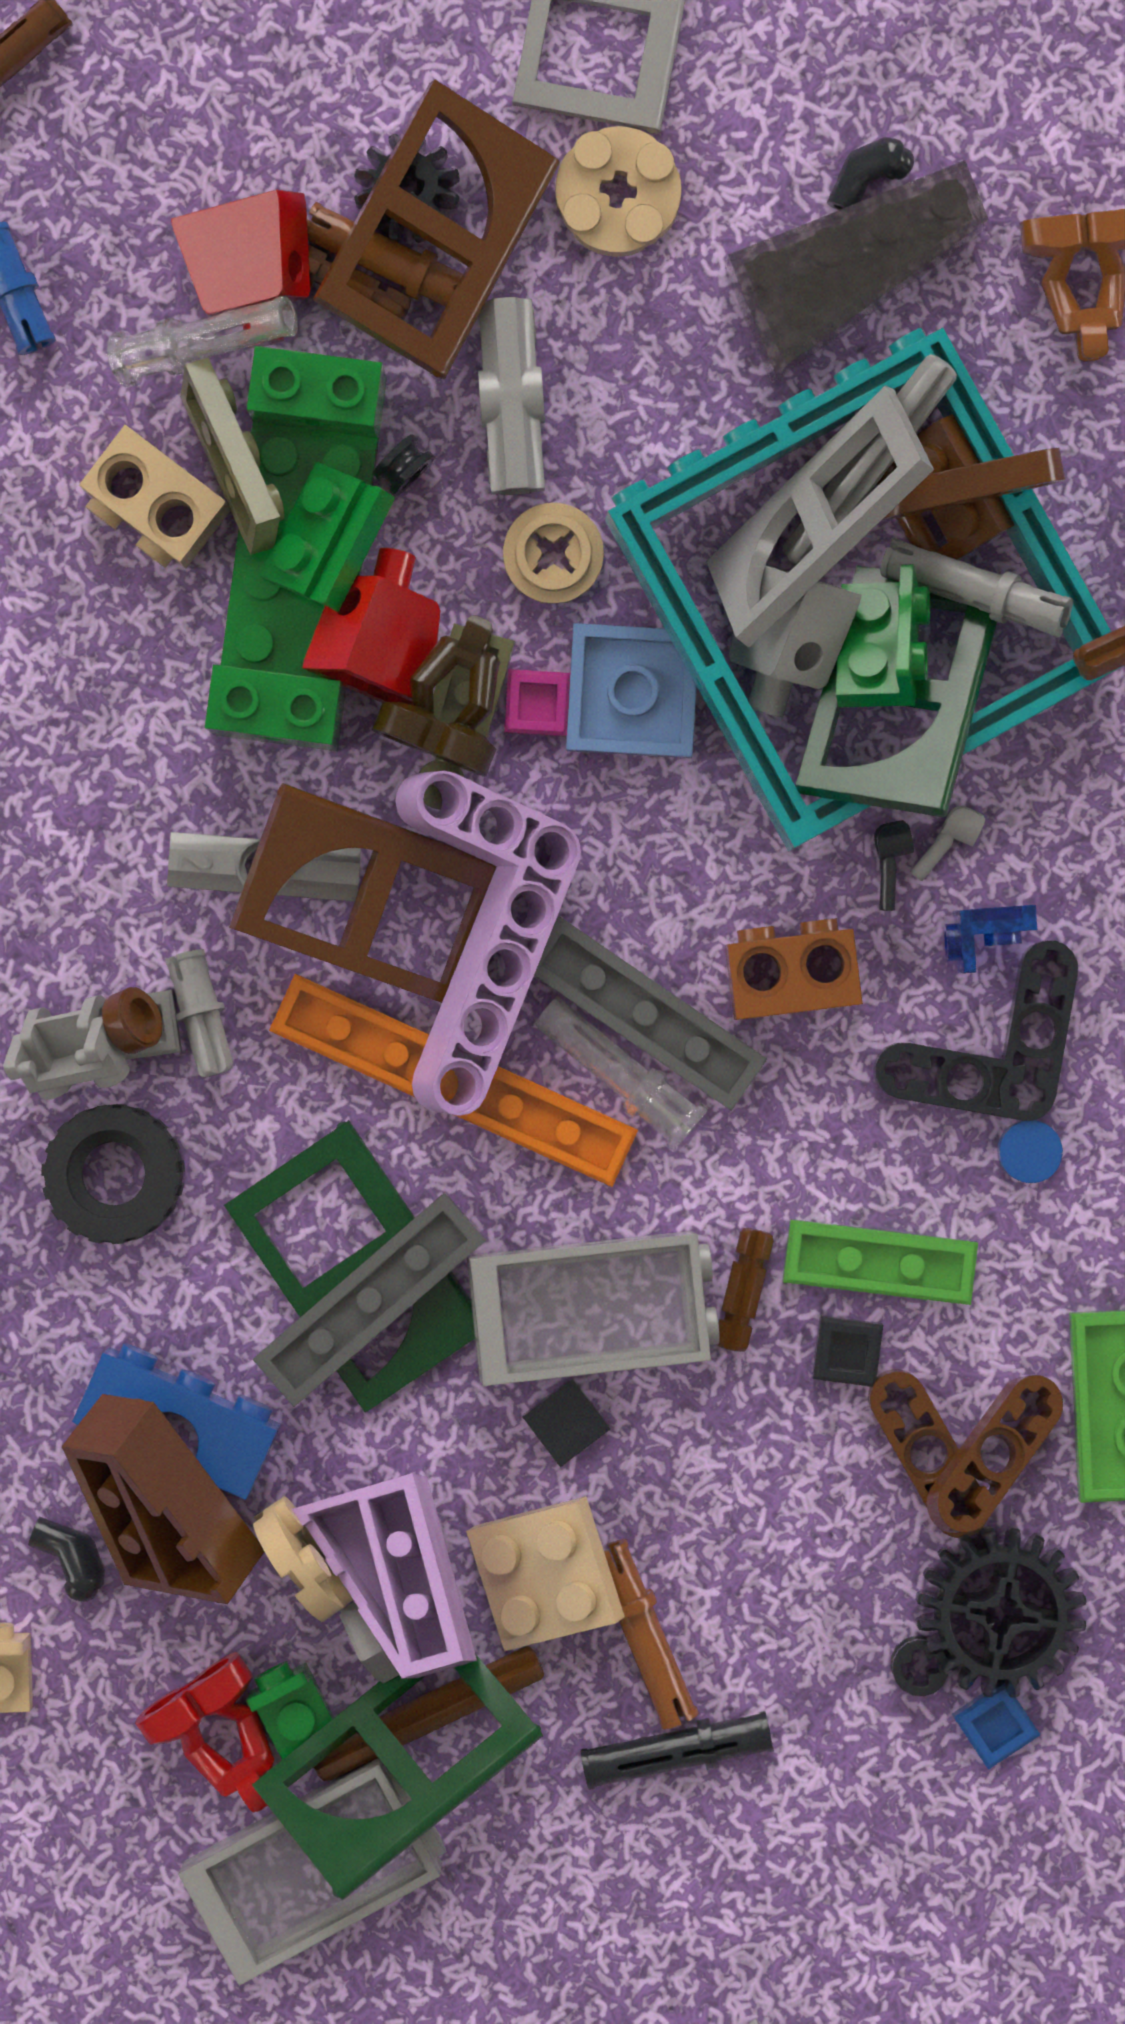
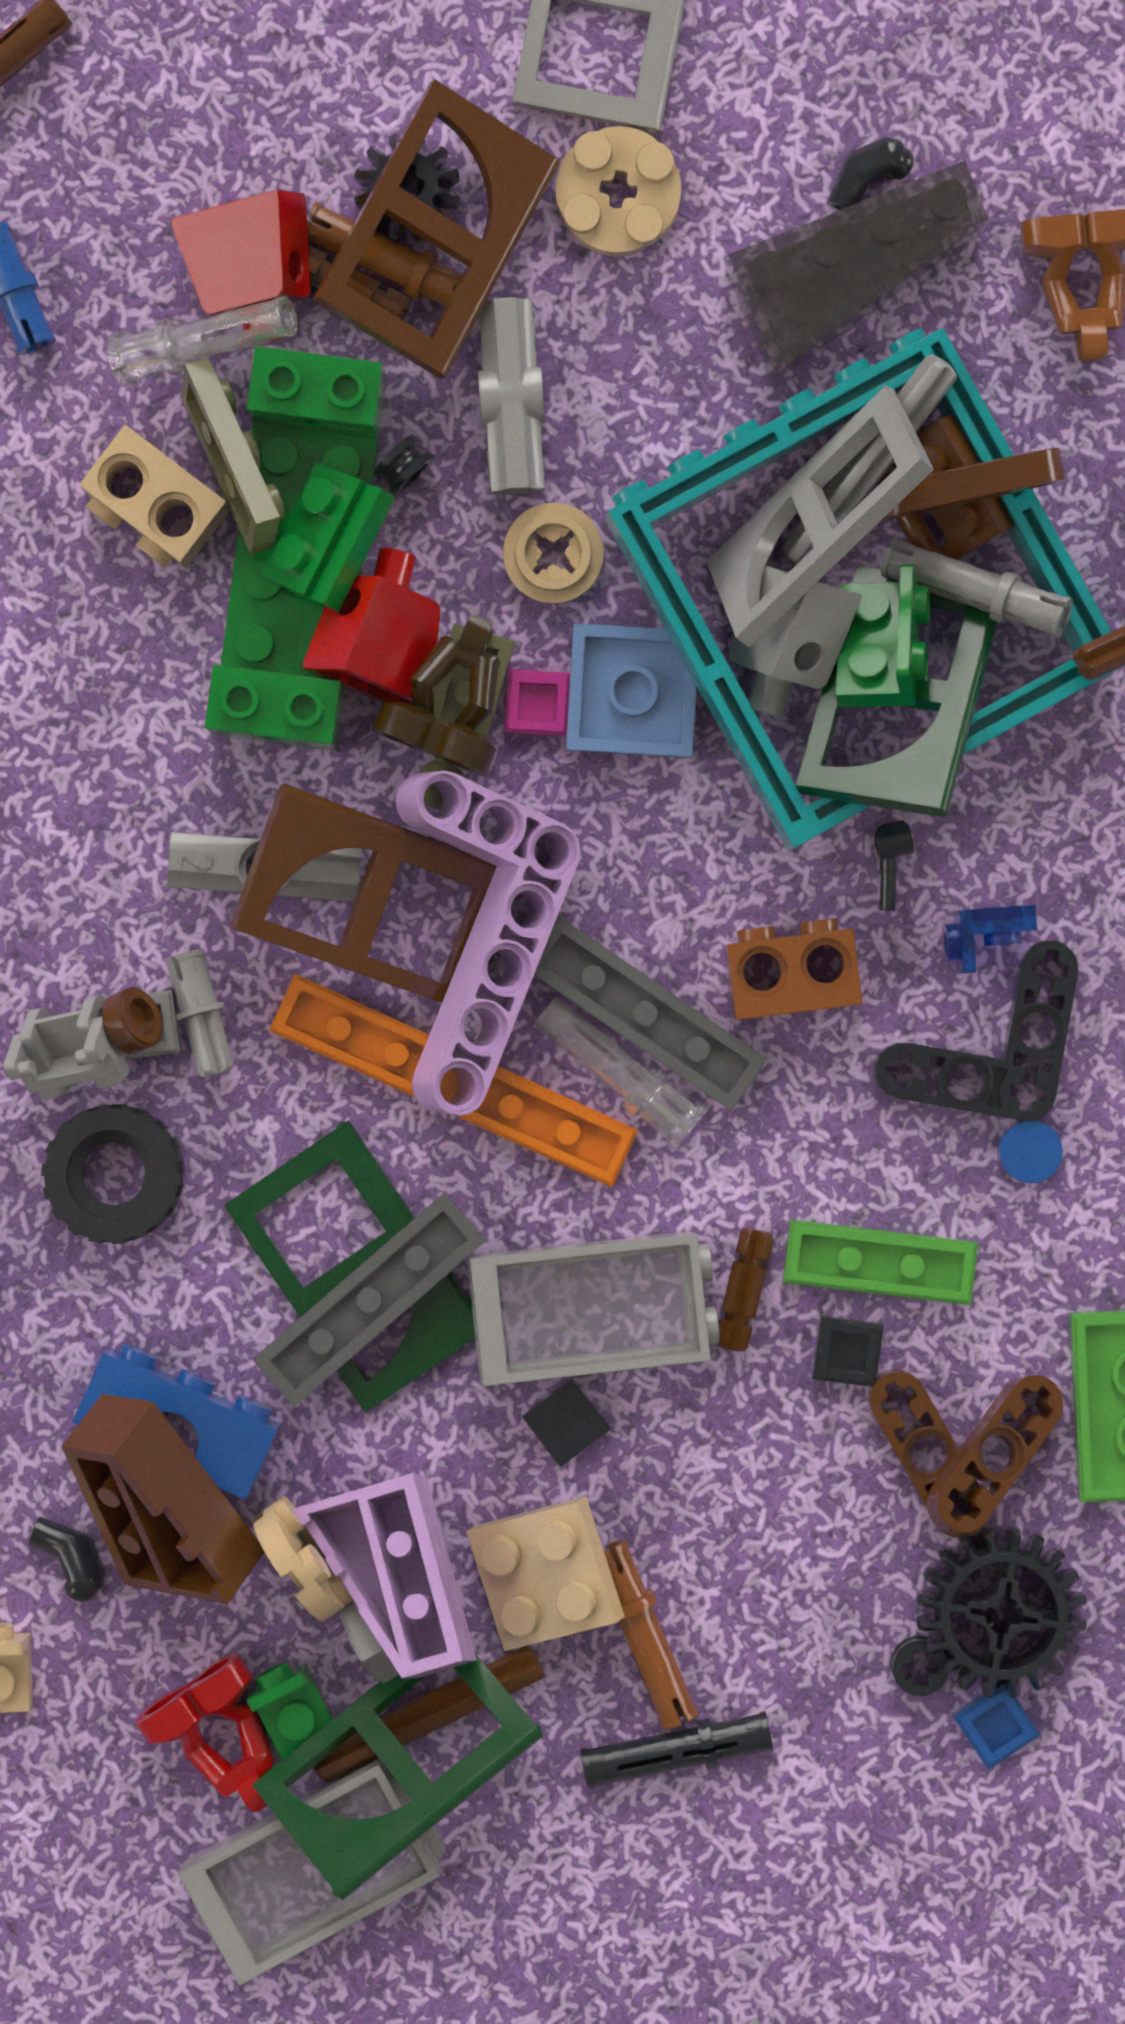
(960, 824): light grey hand -> none

